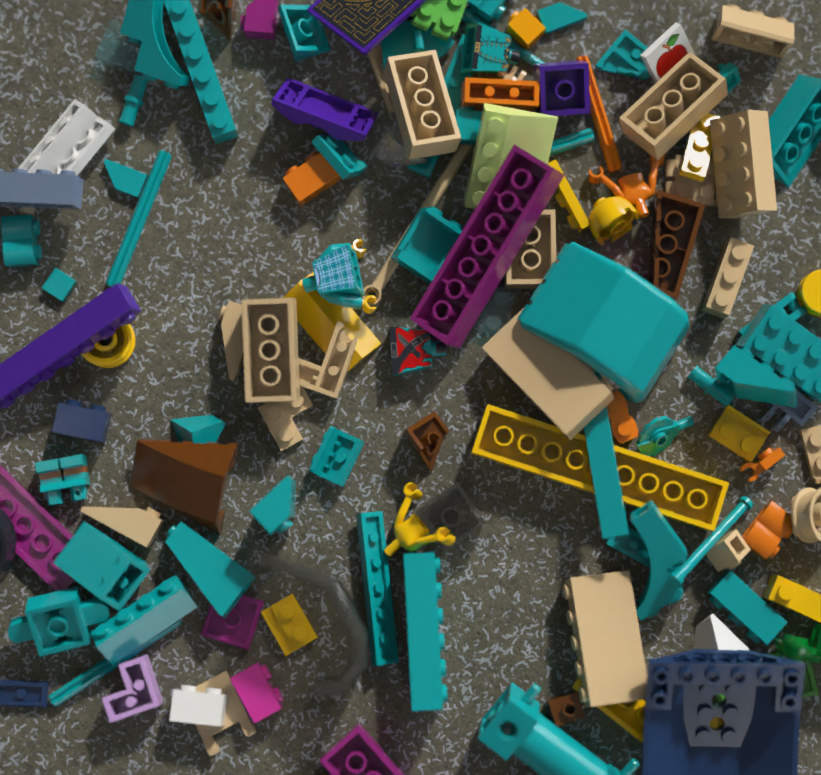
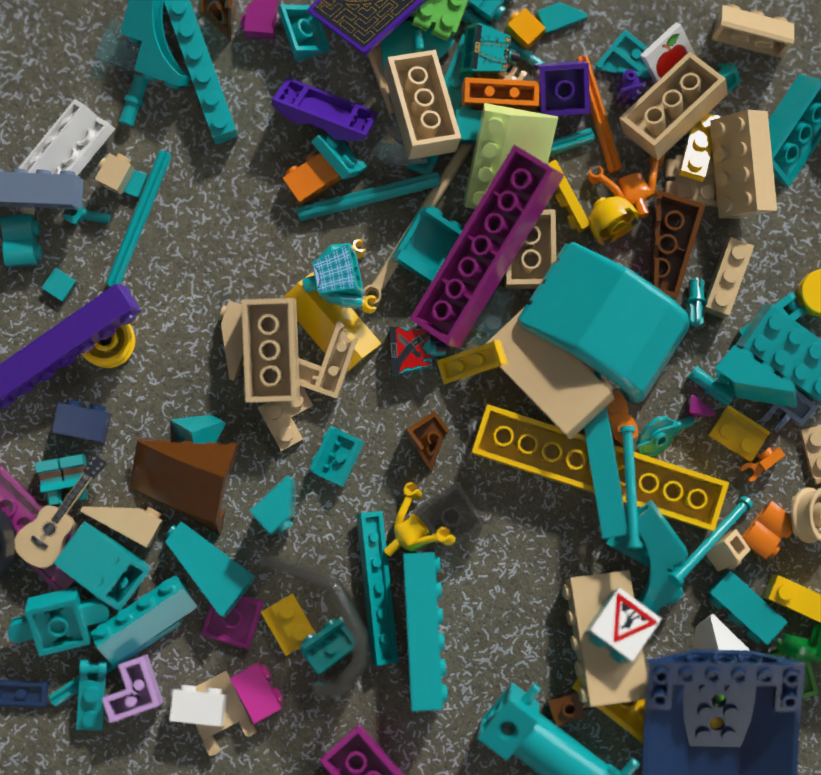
(46, 536): none -> tan piece
(88, 215): none -> teal bar
(90, 696): none -> teal plate
(114, 172): none -> tan brick
(327, 646): none -> teal bracket
(368, 196): none -> teal axle
(472, 362): none -> yellow plate
(622, 626): none -> piece
(629, 88): none -> dark purple hinge
(630, 486): none -> teal bar
(696, 302): none -> teal axle
(697, 408): none -> magenta slope

